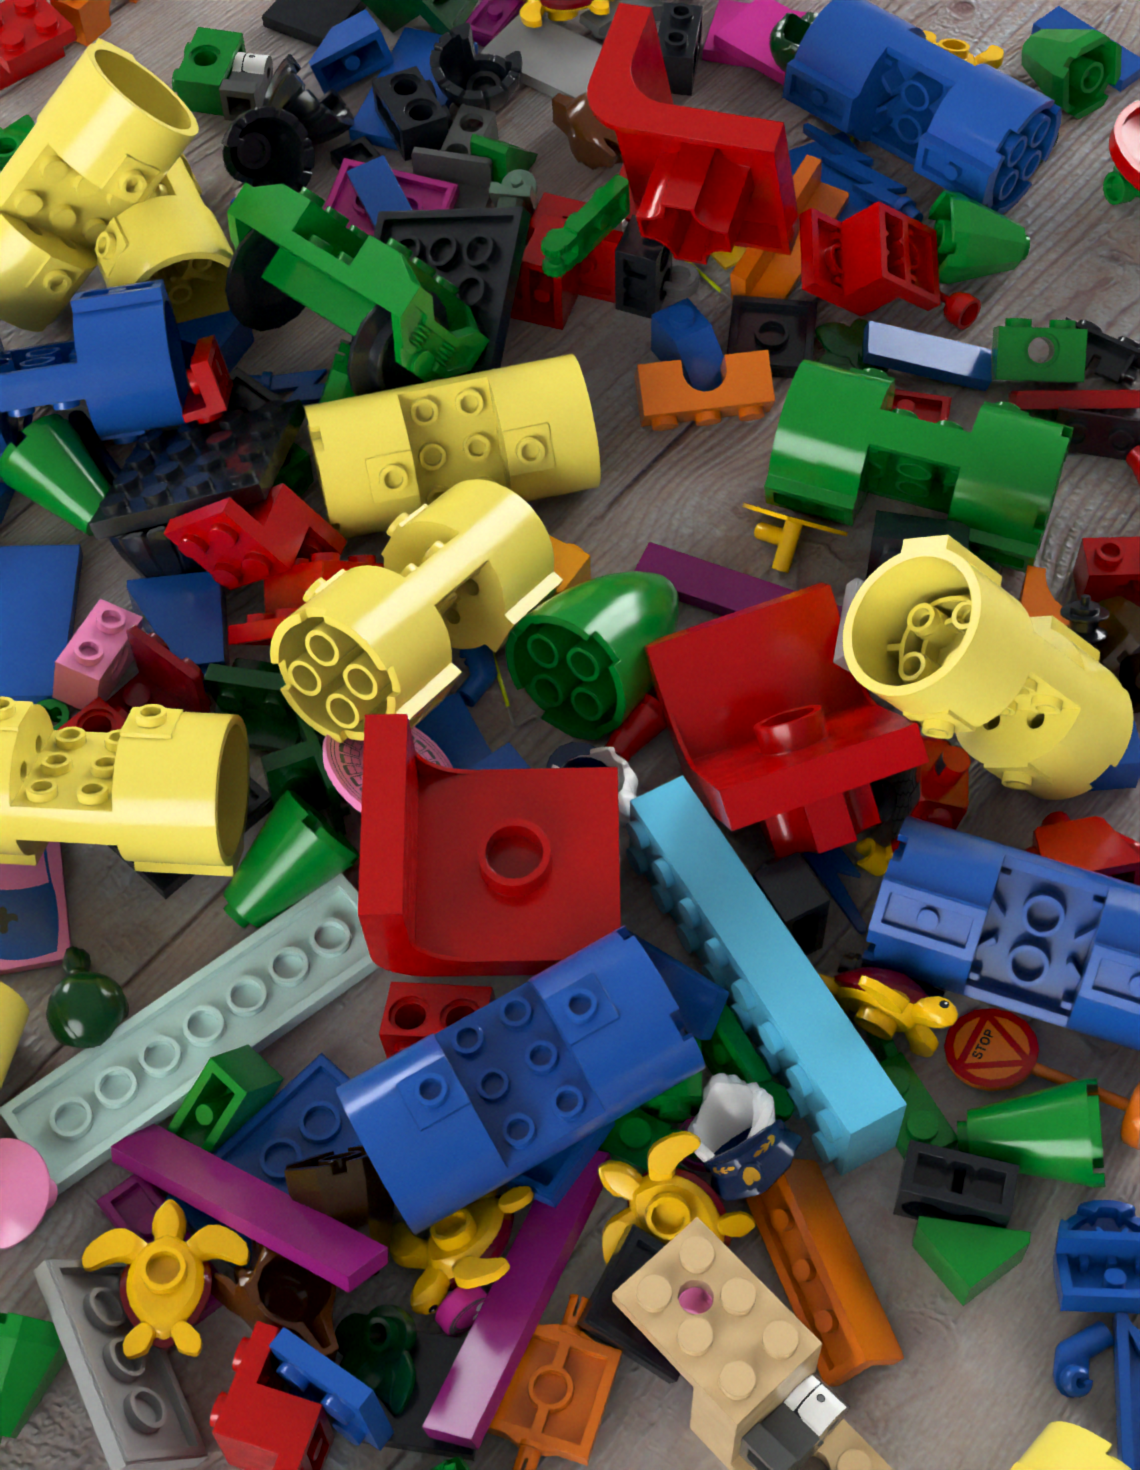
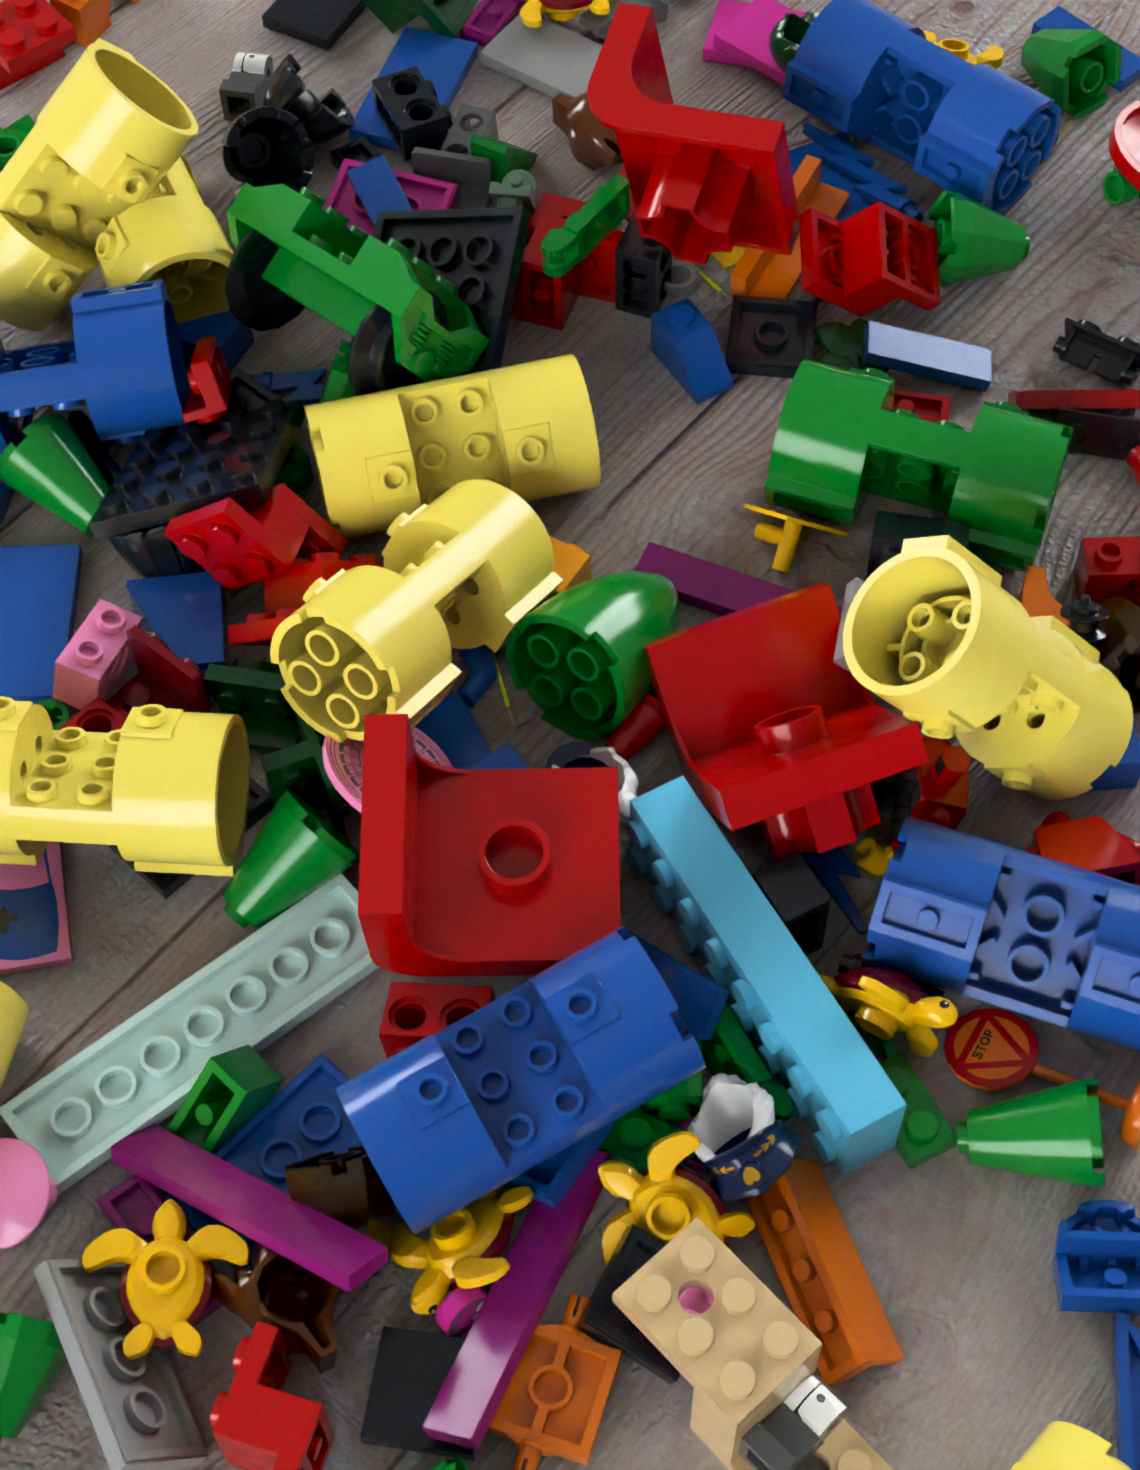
(84, 1003): dark green hair -> none
(203, 68): green brick -> none
(343, 1396): blue plate -> none
(350, 53): blue slope -> none
(380, 1360): dark green plate -> none
(471, 78): black hair -> none
(668, 399): orange arch -> none
(680, 44): black brick -> none
(955, 1186): black brick -> none
(960, 308): red hinge -> none
(968, 1254): green slope -> none
(1065, 358): green brick -> none
(1074, 1356): blue arm -> none

